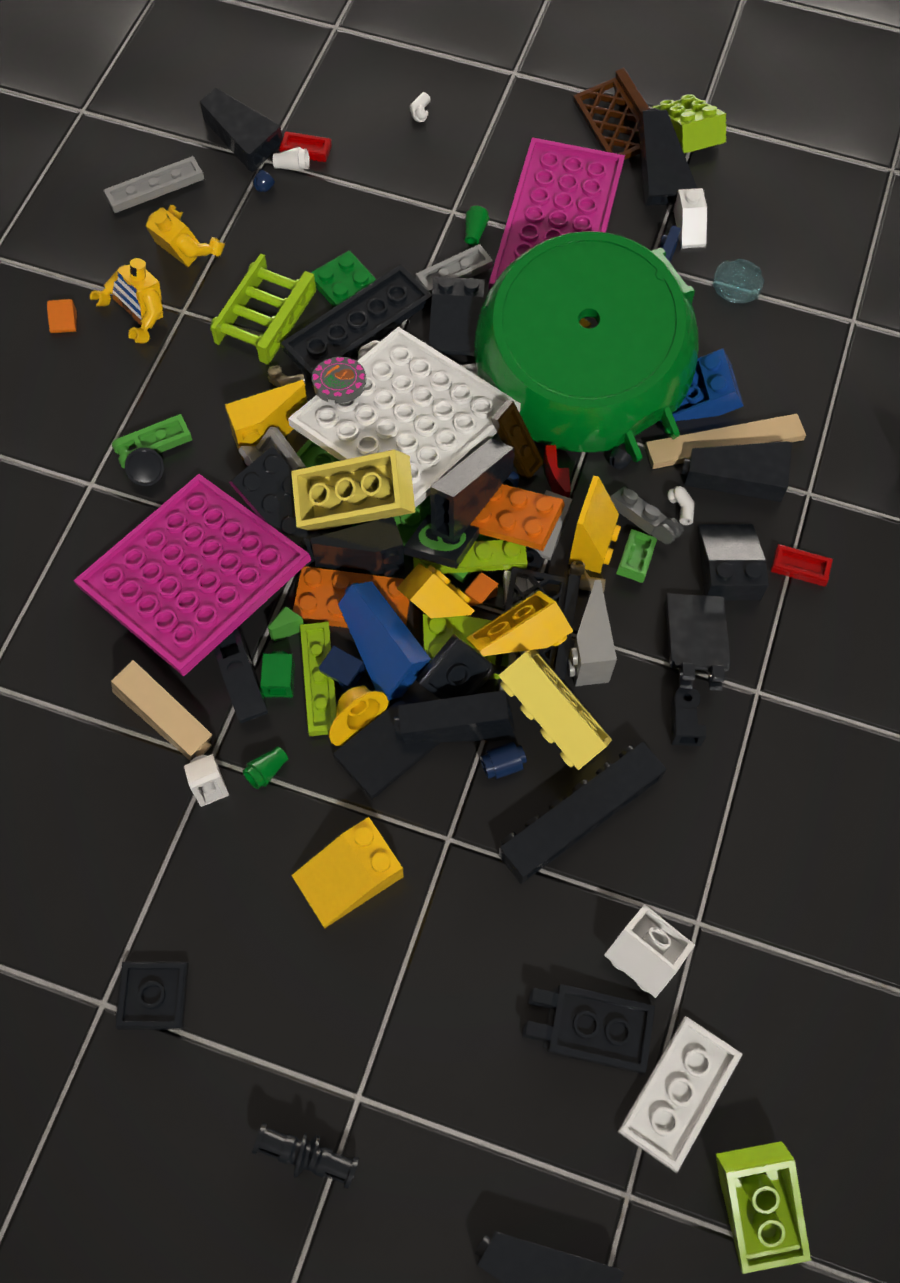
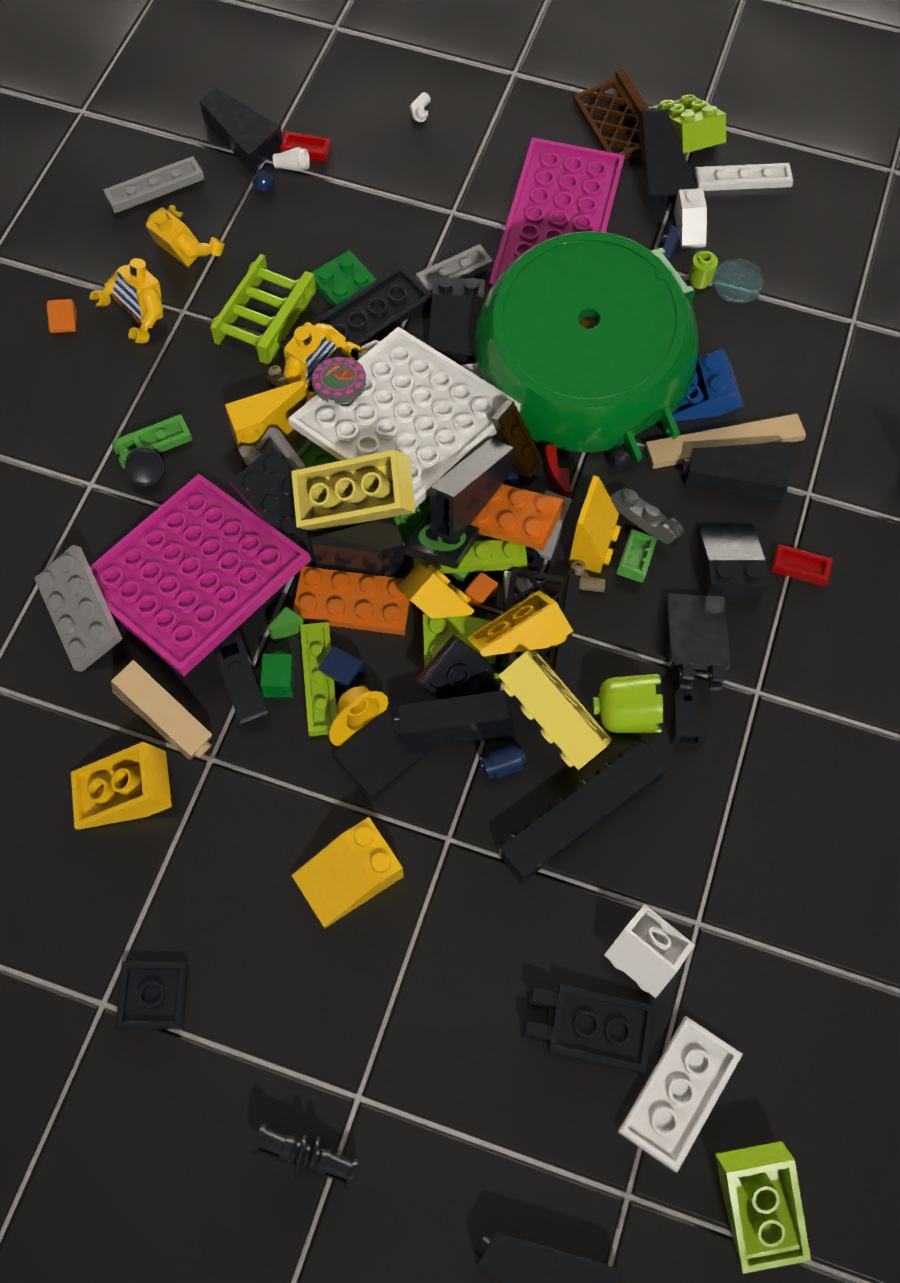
(78, 608): none -> light grey plate
(121, 787): none -> yellow slope
(205, 779): white slope -> none
(263, 769): green cone -> none
(311, 347): none -> yellow torso
(383, 640): blue slope -> none
(476, 222): green cone -> none
(594, 650): light grey slope -> none
(630, 704): none -> lime cylinder
(686, 503): white arm -> none
(702, 269): none -> lime brick
(743, 176): none -> white tile

